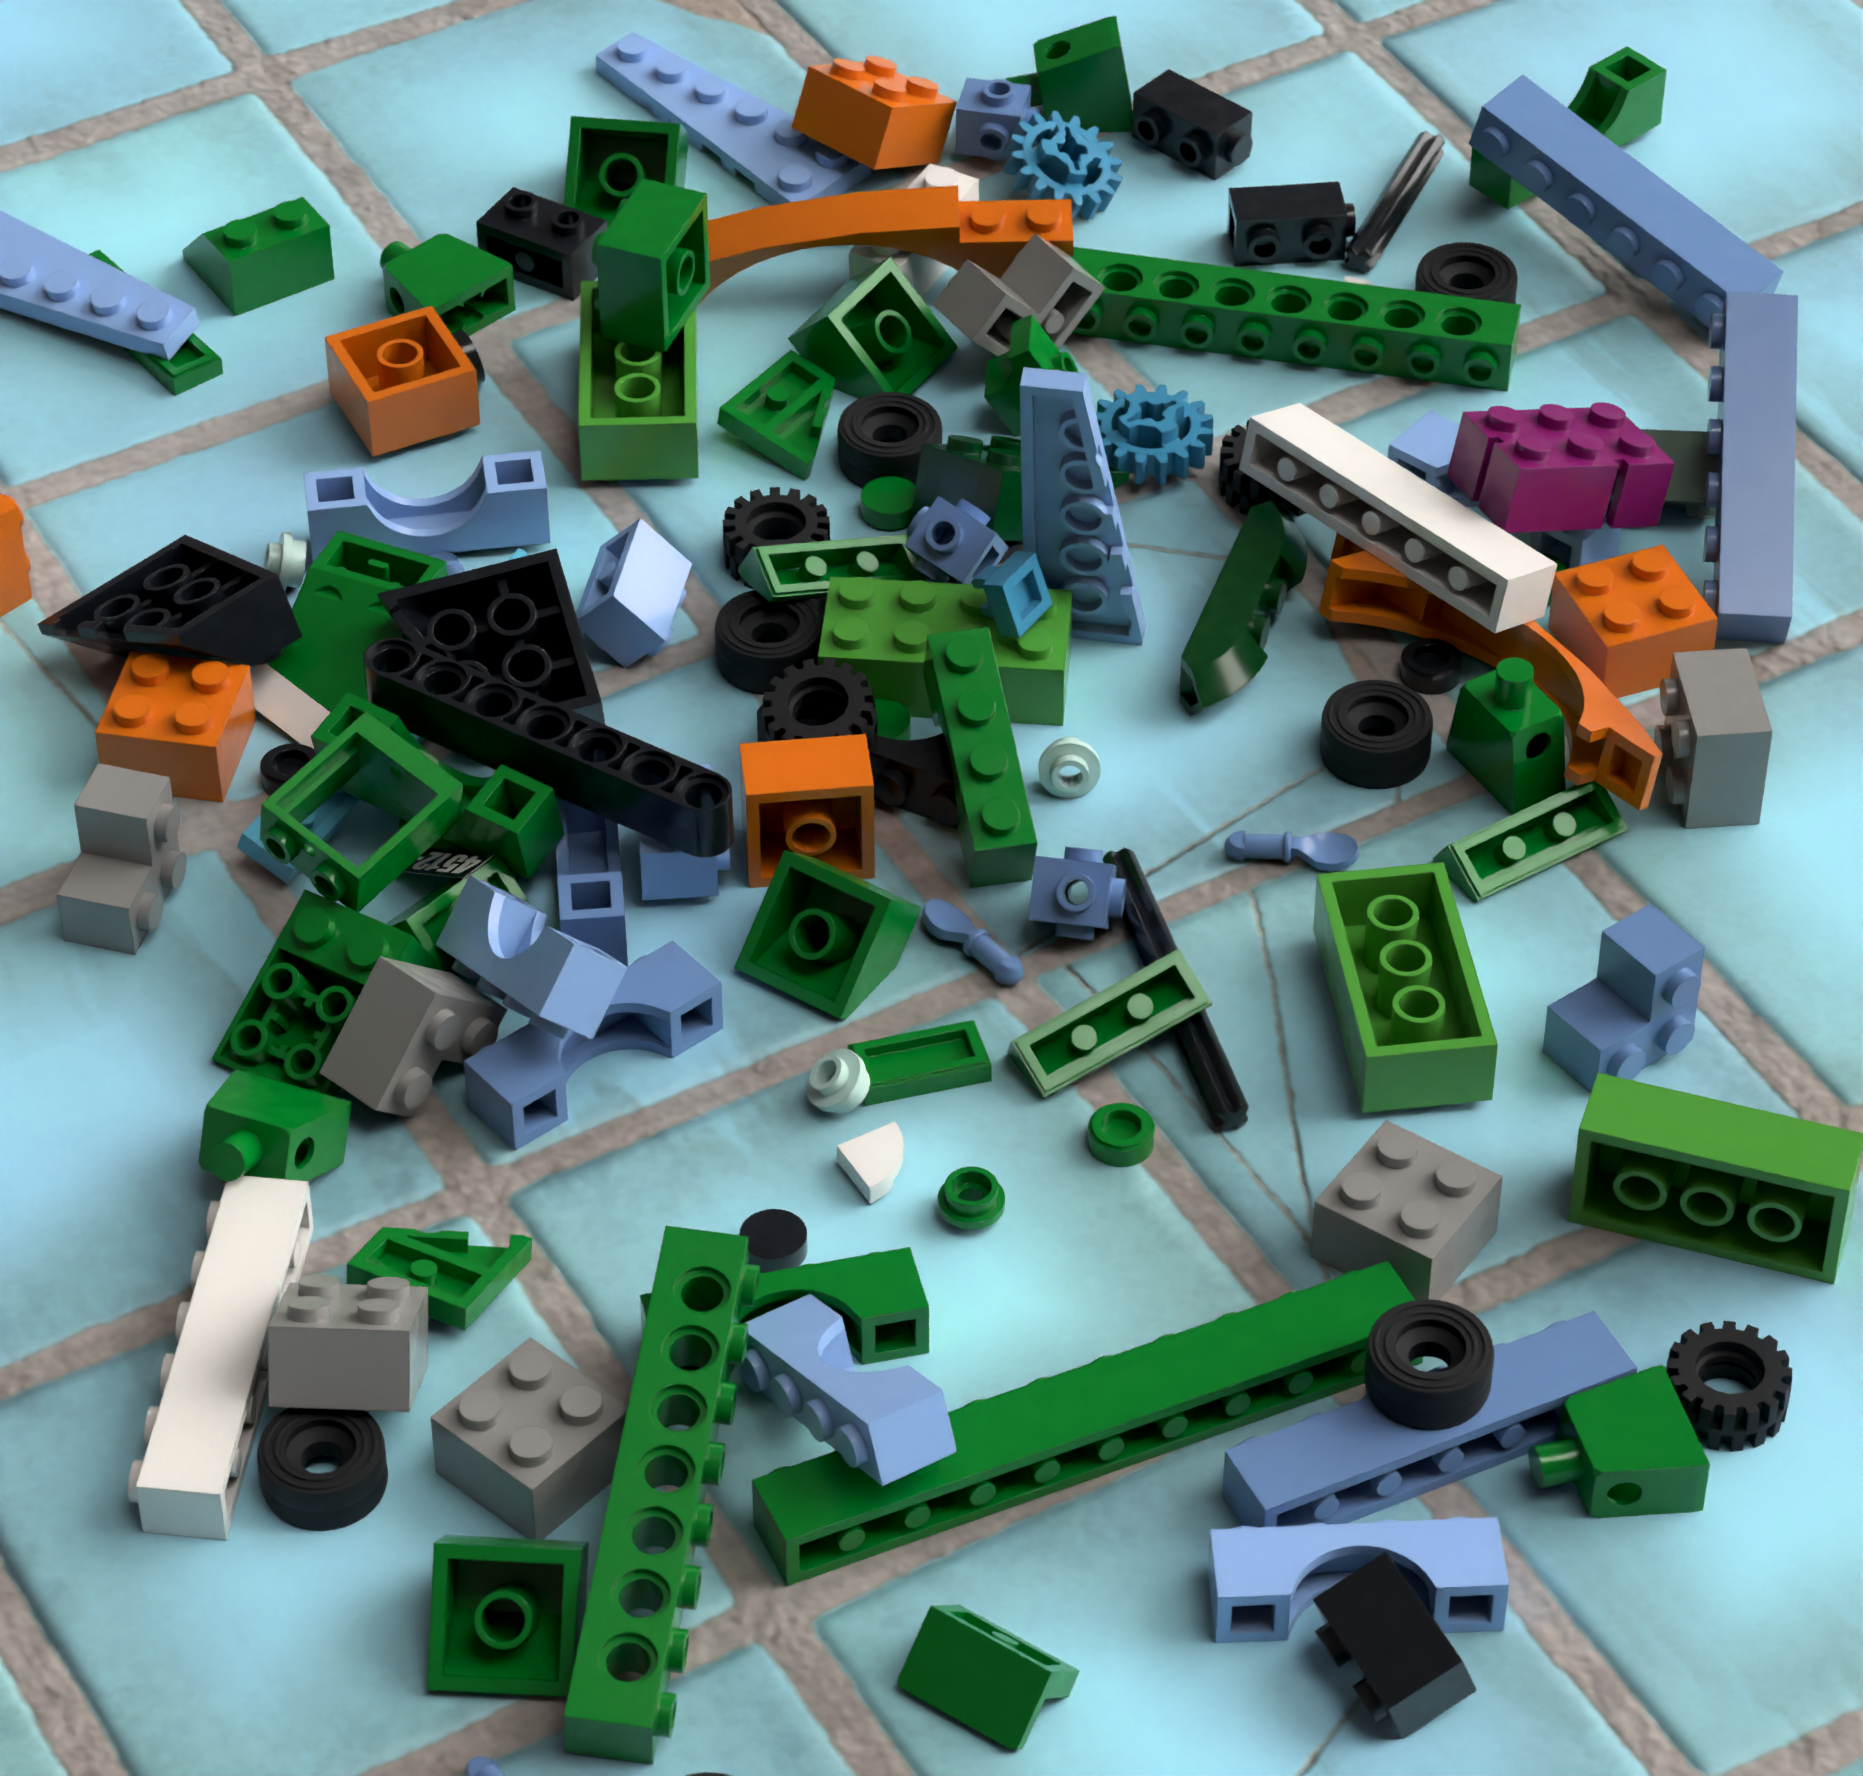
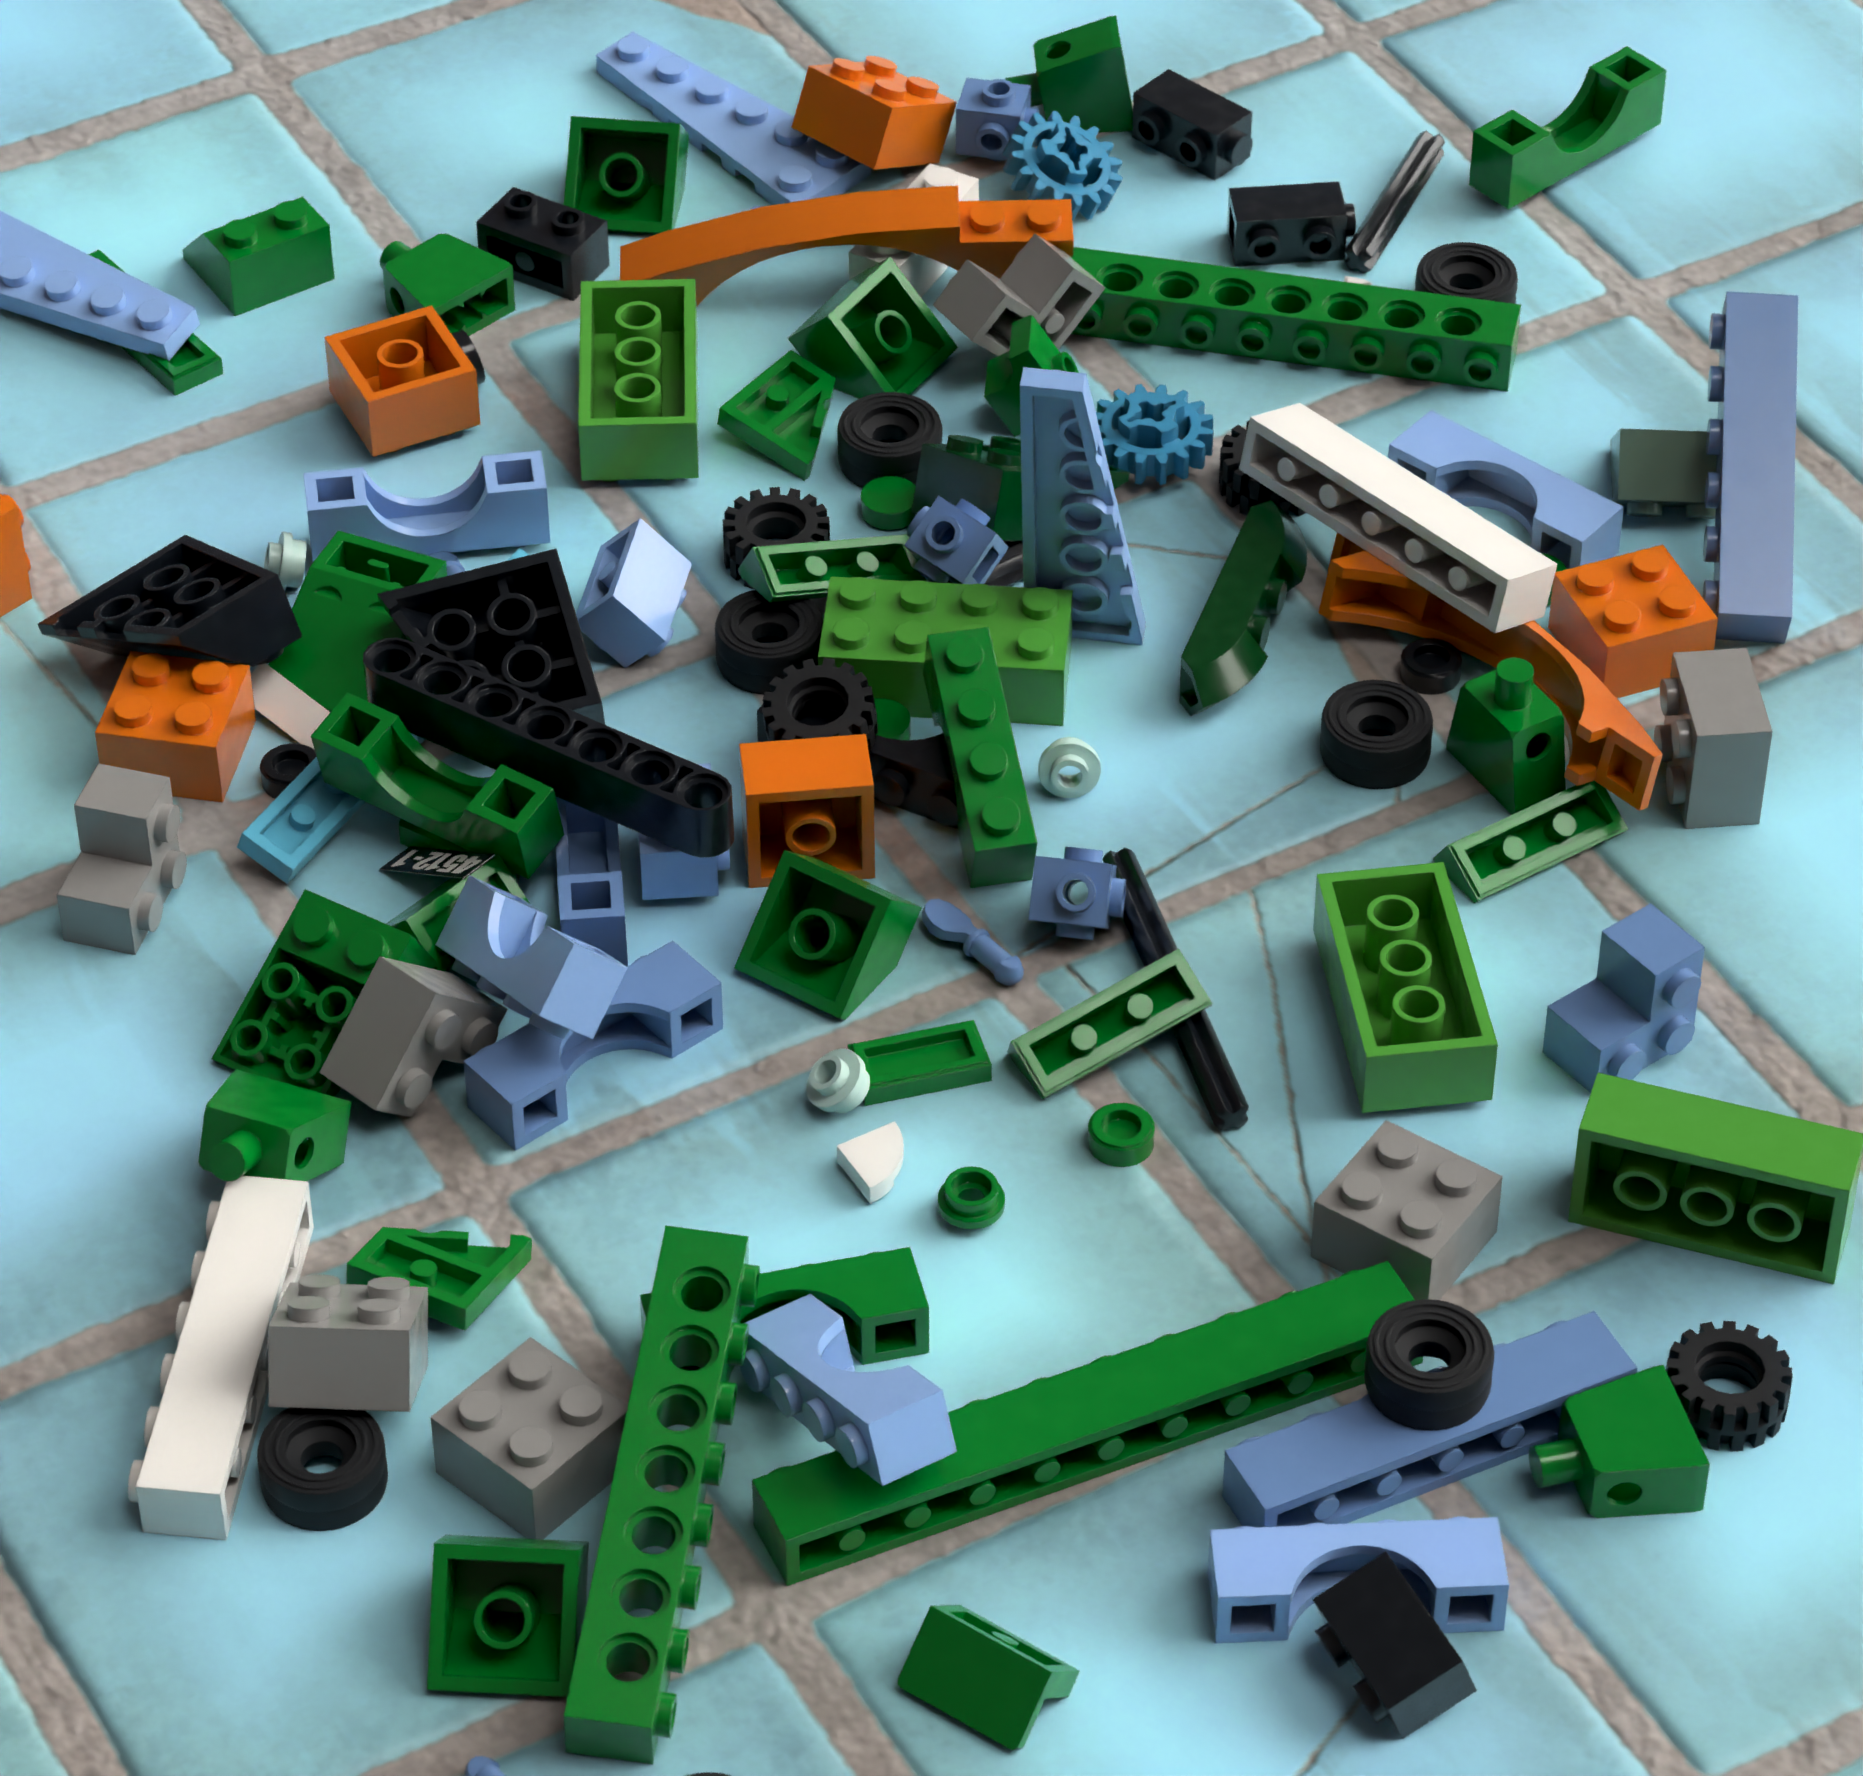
(396, 769): green window -> none
(652, 265): green brick -> none
(775, 1239): black tile -> none
(1014, 593): dark azure tile -> none
(1321, 850): medium blue piece -> none
(1559, 468): magenta piece -> none
(1618, 201): medium blue brick -> none

